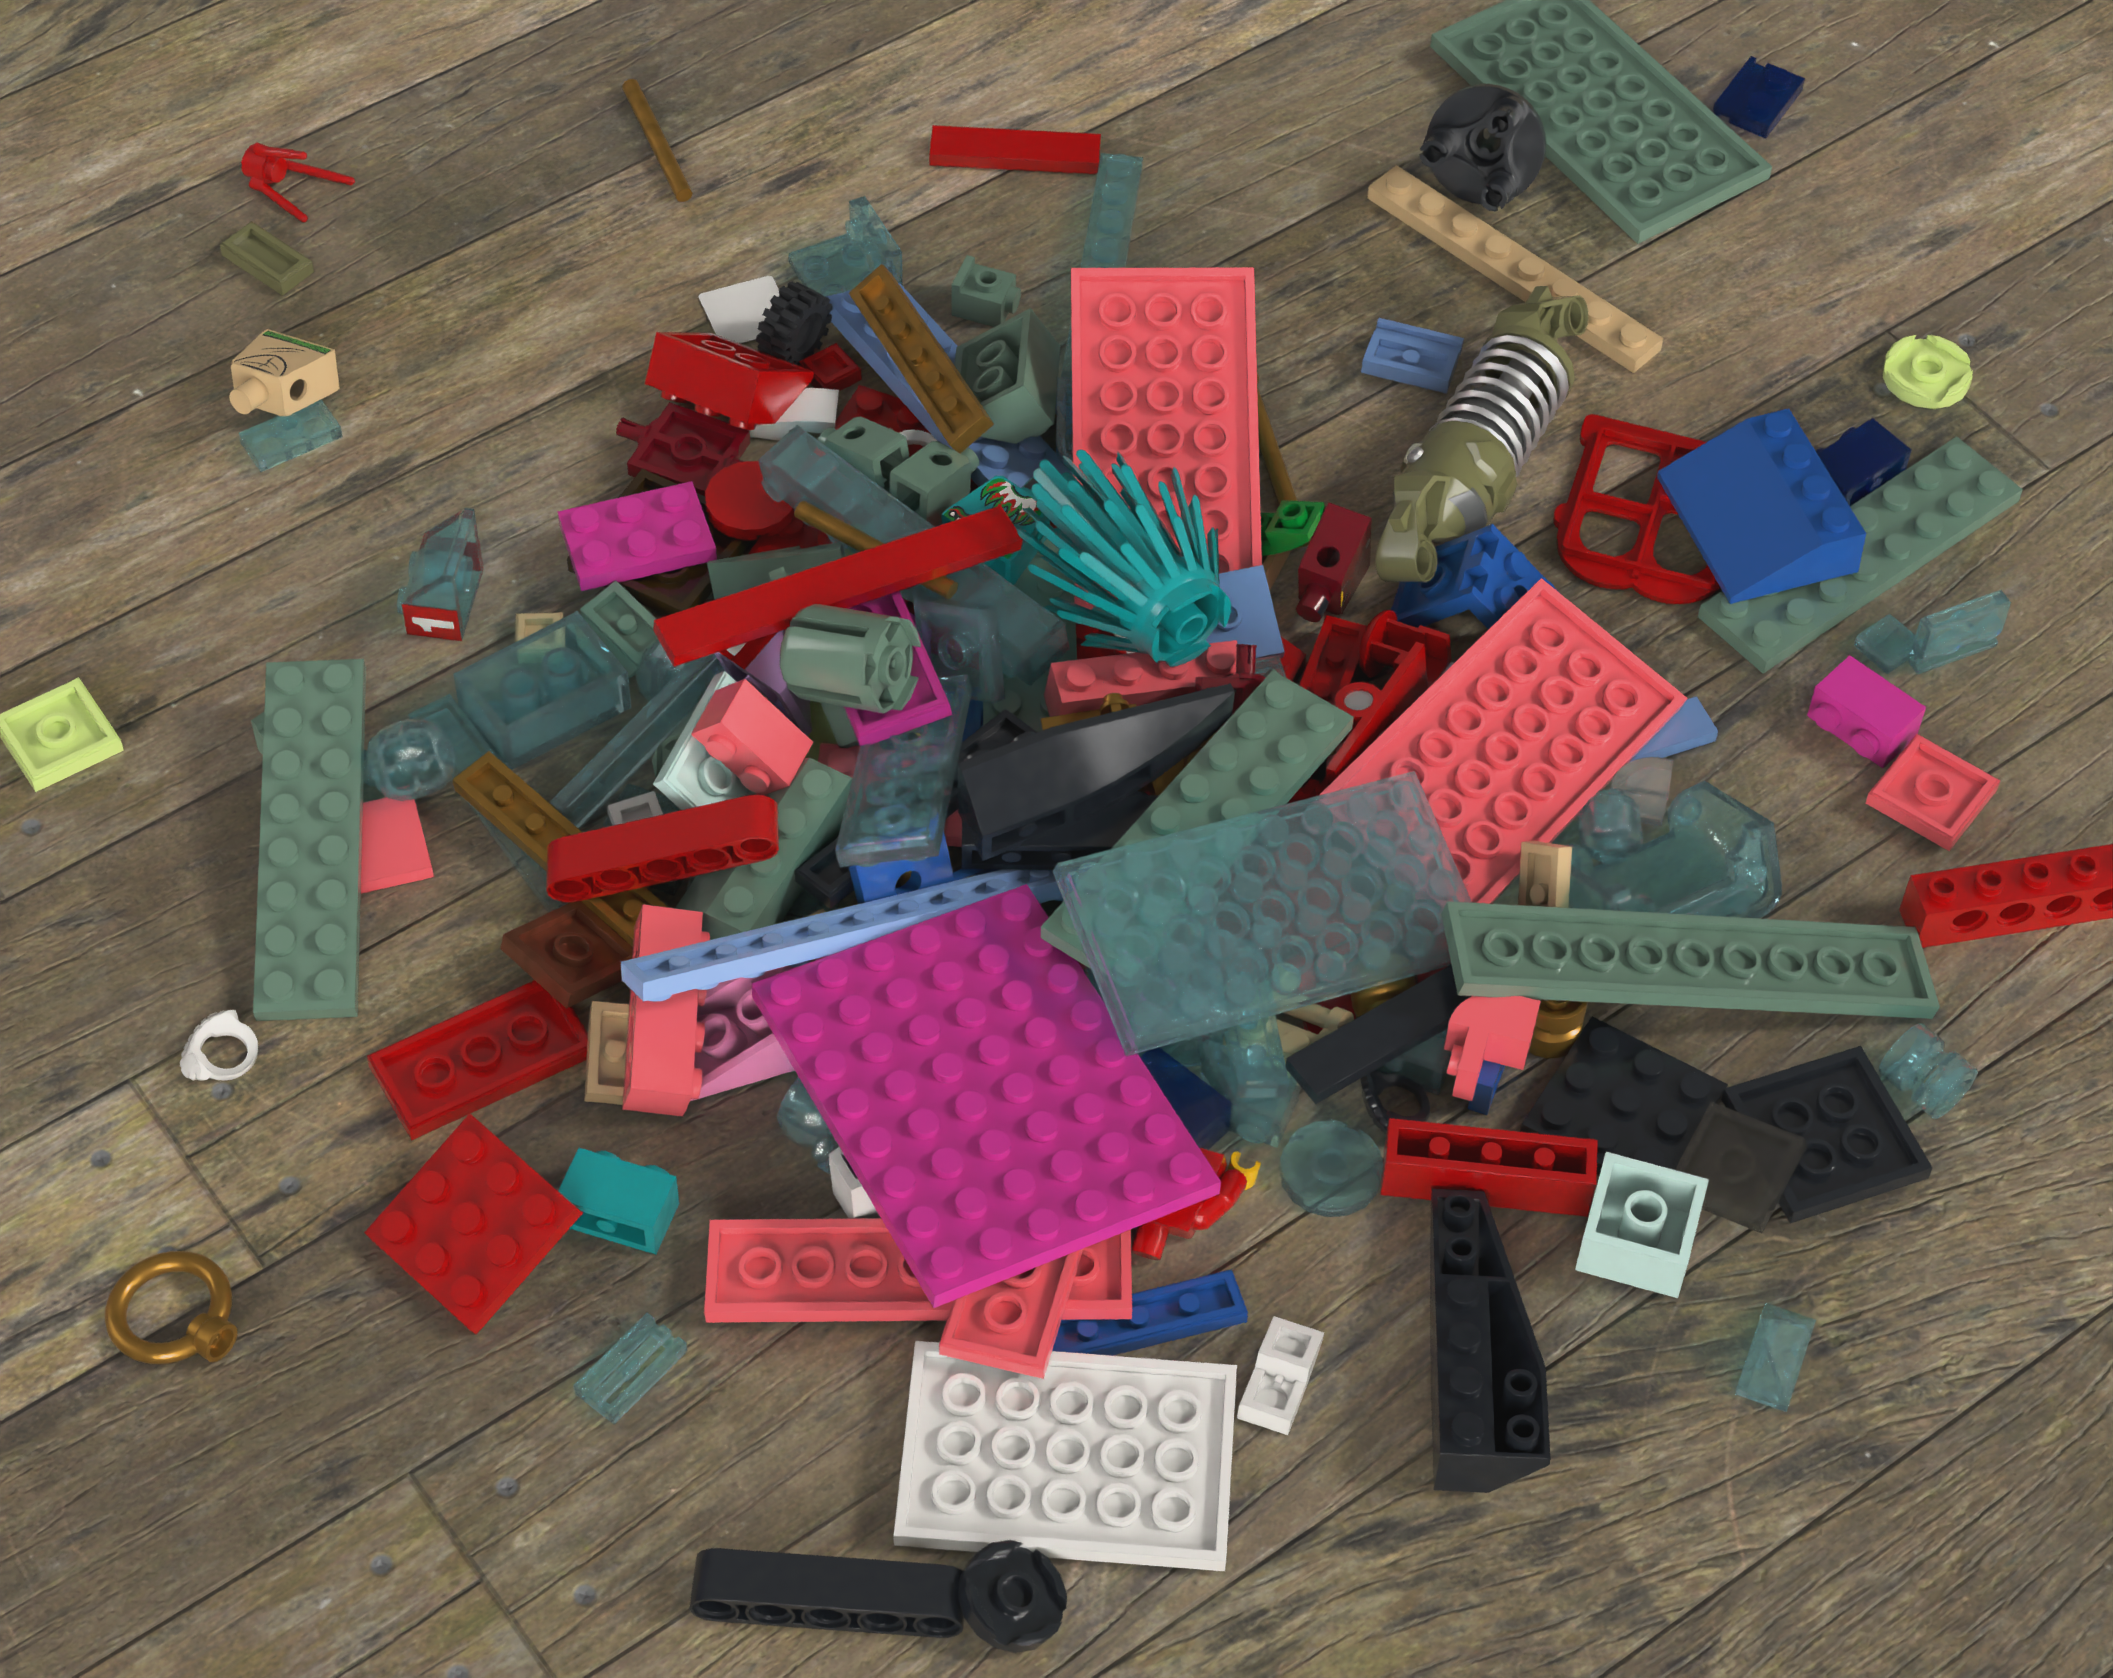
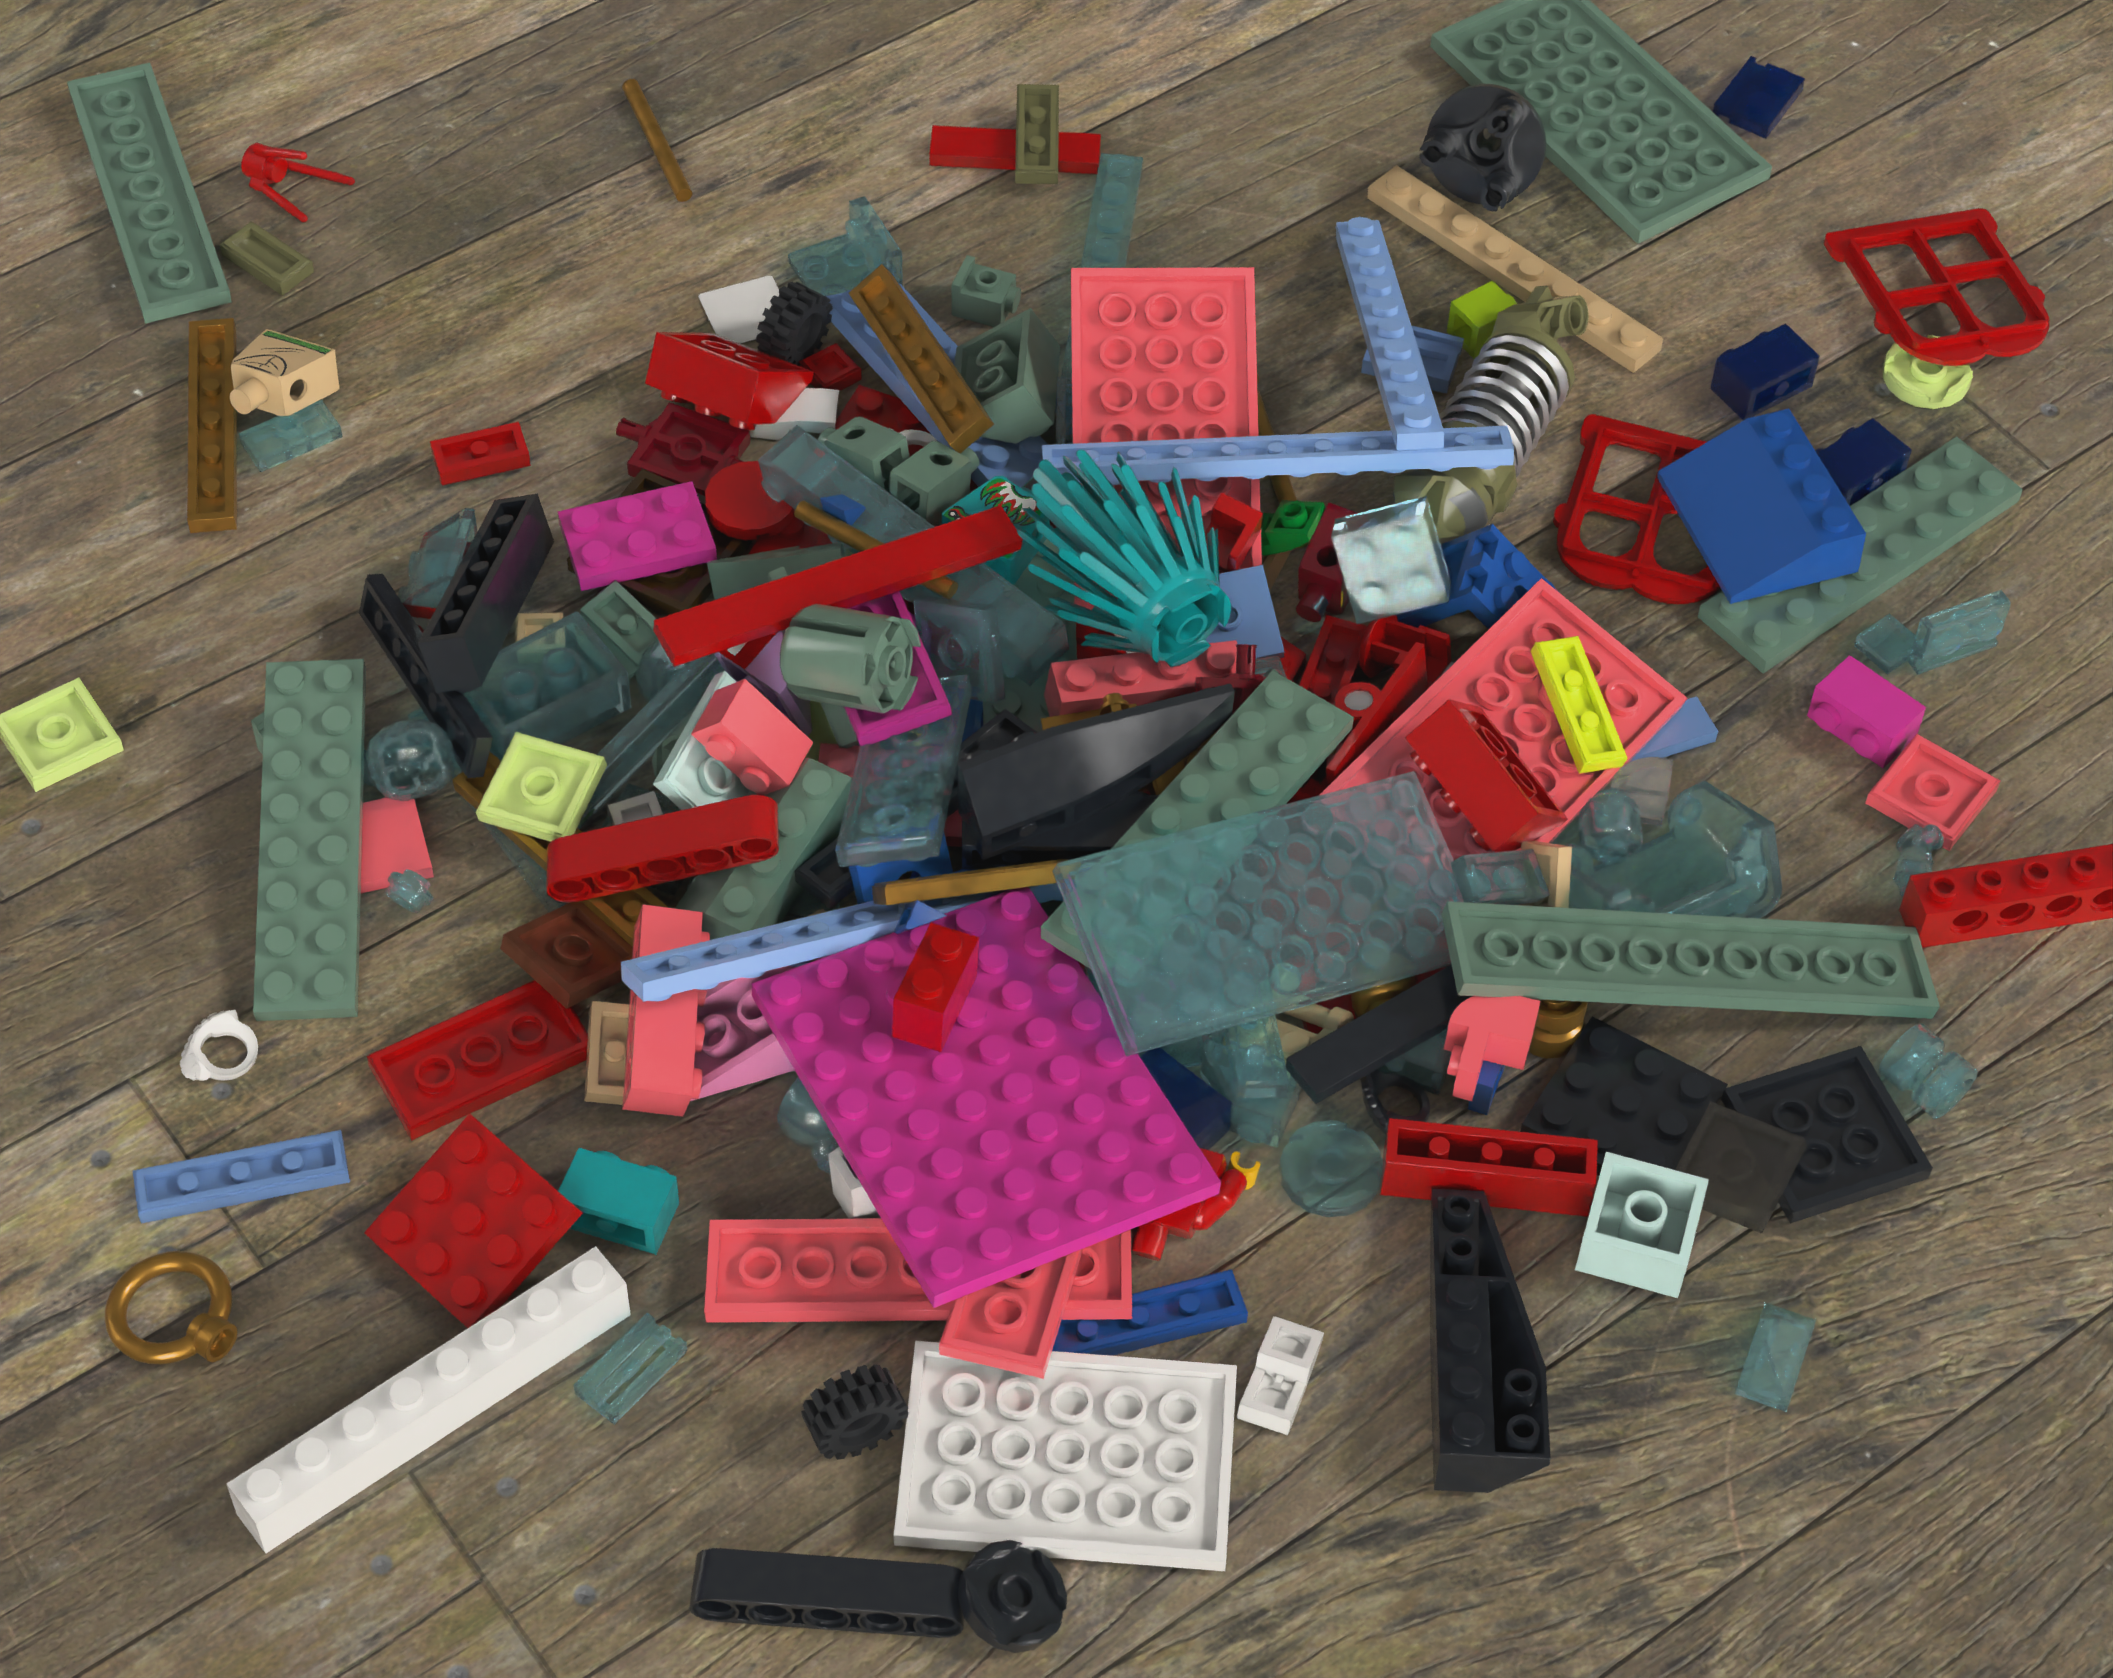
(148, 193): none -> sand green plate
(211, 427): none -> pearl gold plate
(240, 1176): none -> medium blue tile
(399, 639): none -> black tile
(409, 890): none -> clear light blue plate
(429, 1399): none -> white brick
(480, 453): none -> red plate
(486, 594): none -> black brick
(541, 788): none -> yellowish green tile
(842, 508): none -> blue piece
(854, 1411): none -> black tyre
(915, 915): none -> blue piece
(935, 987): none -> red brick
(965, 883): none -> pearl gold tile
(1037, 134): none -> olive tile
(1237, 530): none -> red panel
(1290, 454): none -> light blue plate
(1389, 336): none -> light blue plate
(1391, 560): none -> clear light blue brick
(1475, 315): none -> lime brick
(1483, 777): none -> red slope
(1500, 877): none -> clear light blue plate
(1578, 704): none -> neon yellow tile
(1764, 371): none -> clear blue brick
(1916, 853): none -> clear light blue arm
(1974, 337): none -> red window

